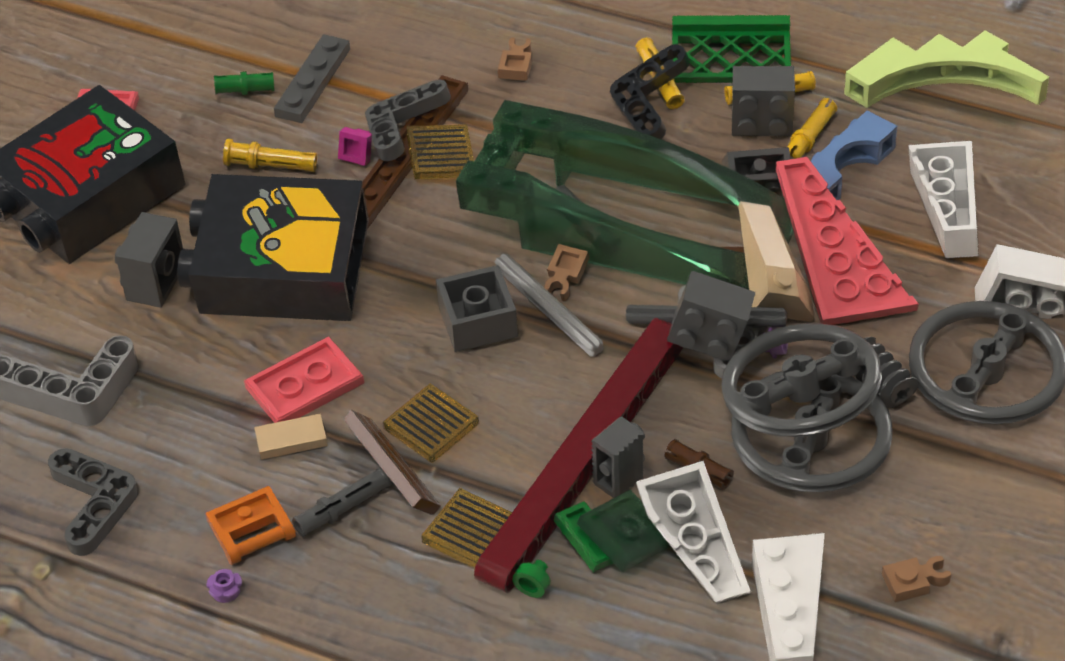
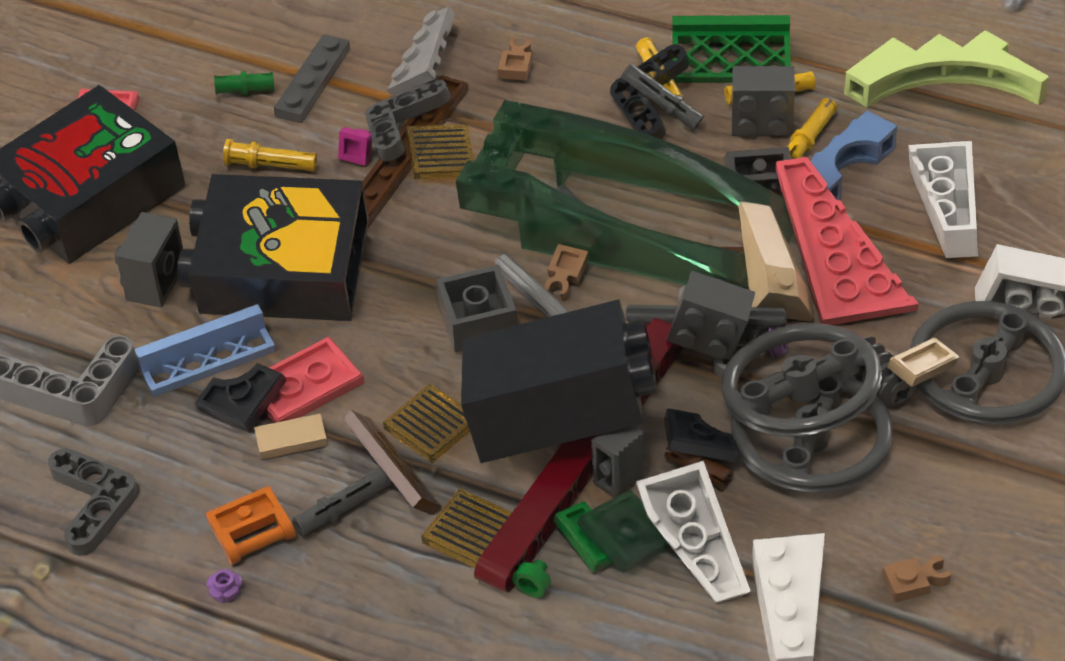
(202, 345): none -> light blue fence
(243, 398): none -> black tile
(423, 54): none -> light grey wing
(555, 380): none -> black brick
(663, 97): none -> dark grey pin
(692, 435): none -> black tile
(923, 362): none -> tan tile

